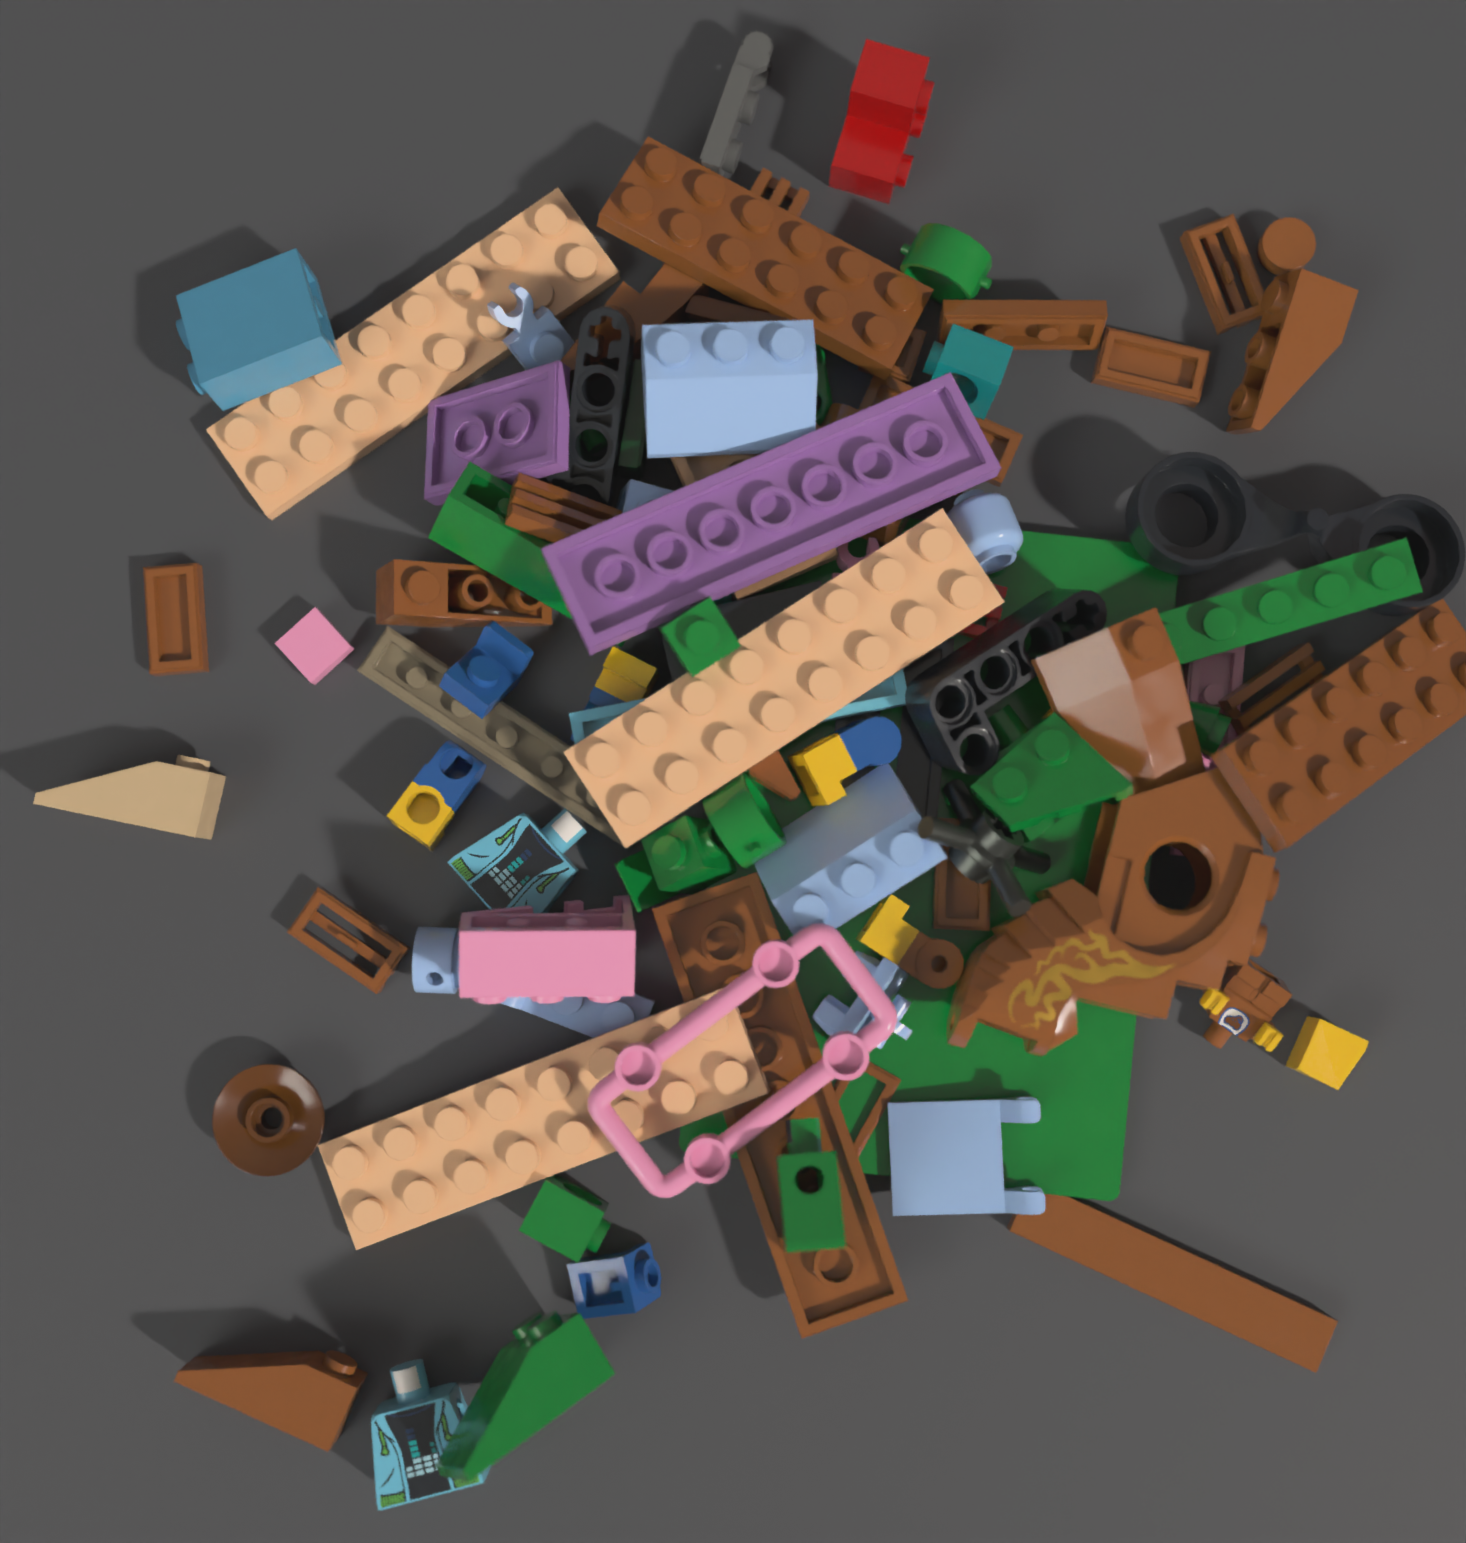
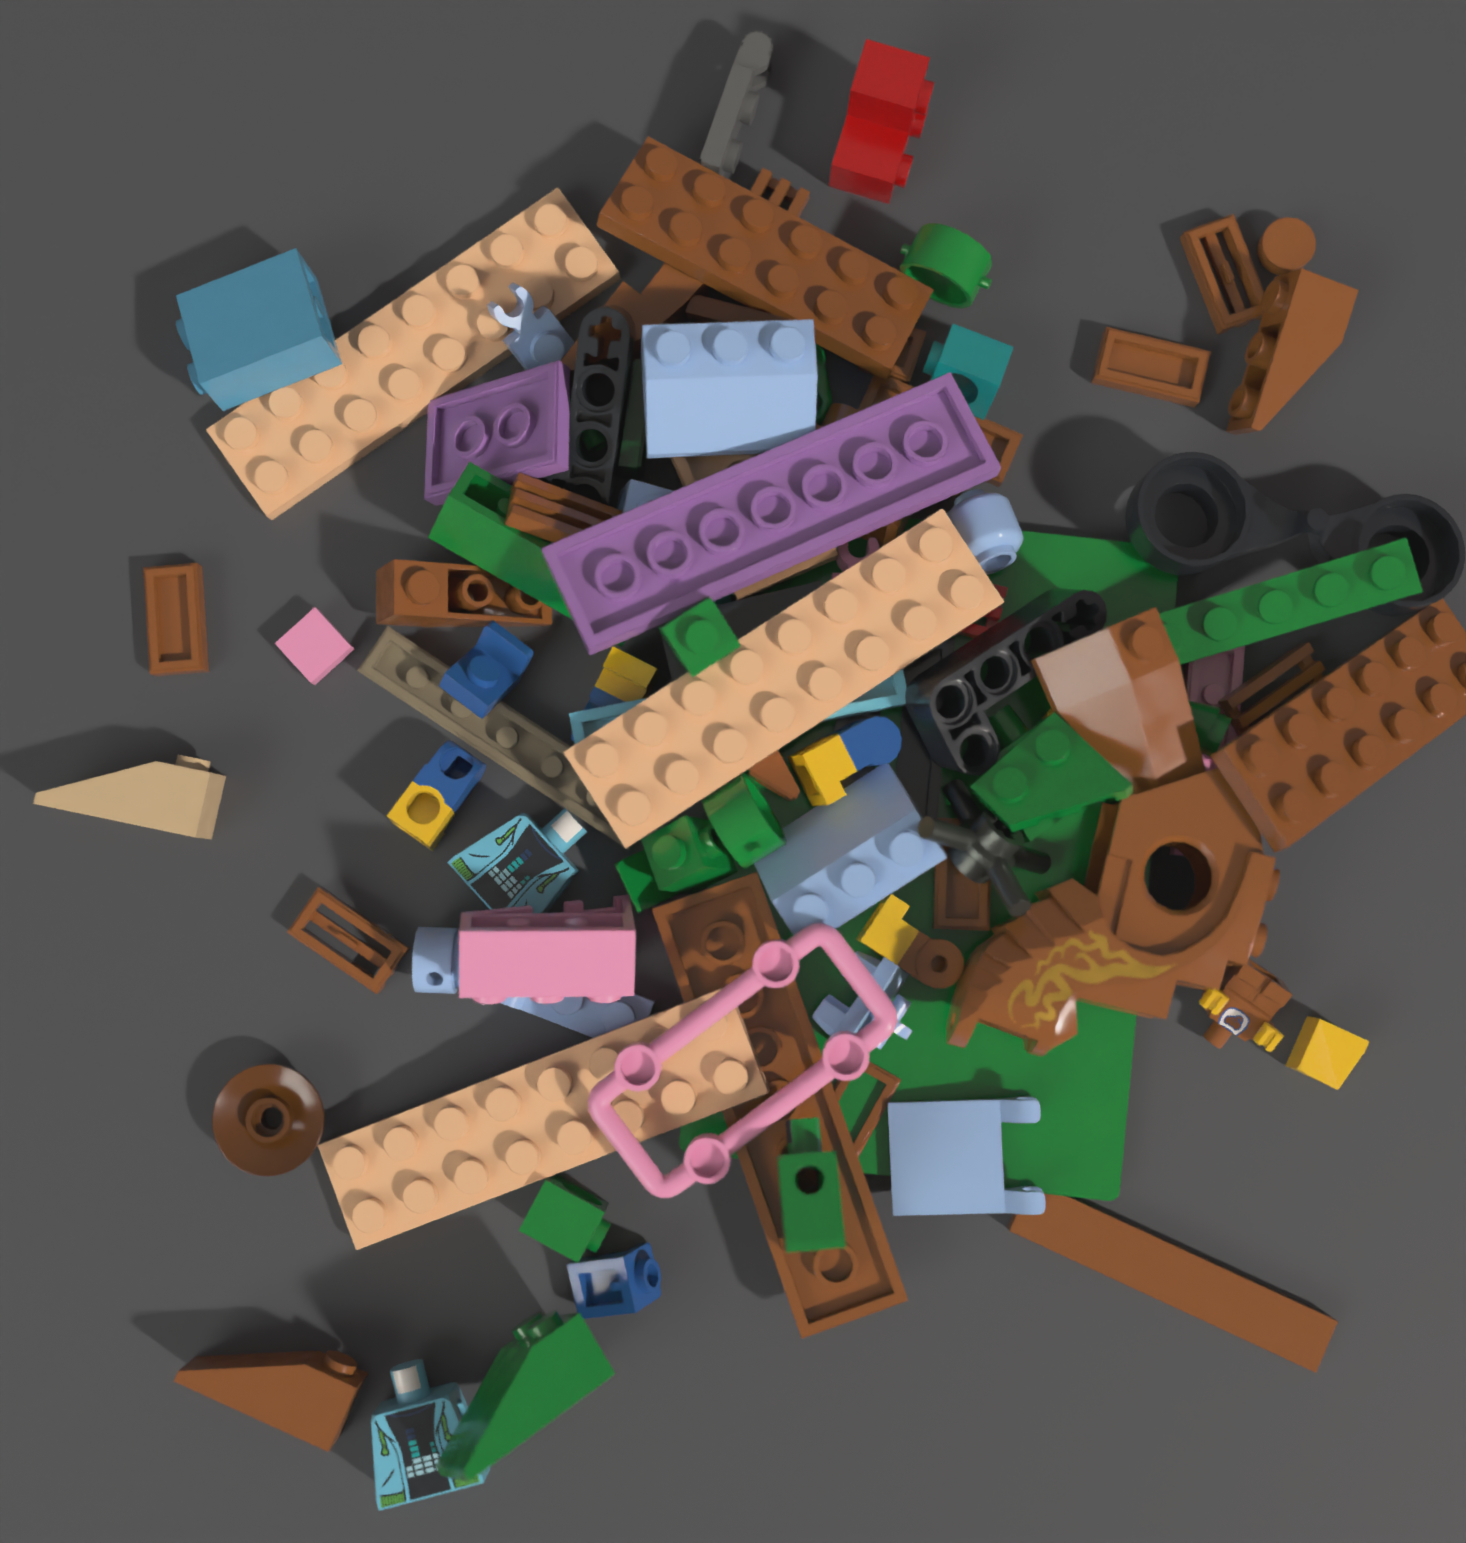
(1029, 322): dark orange tile -> none

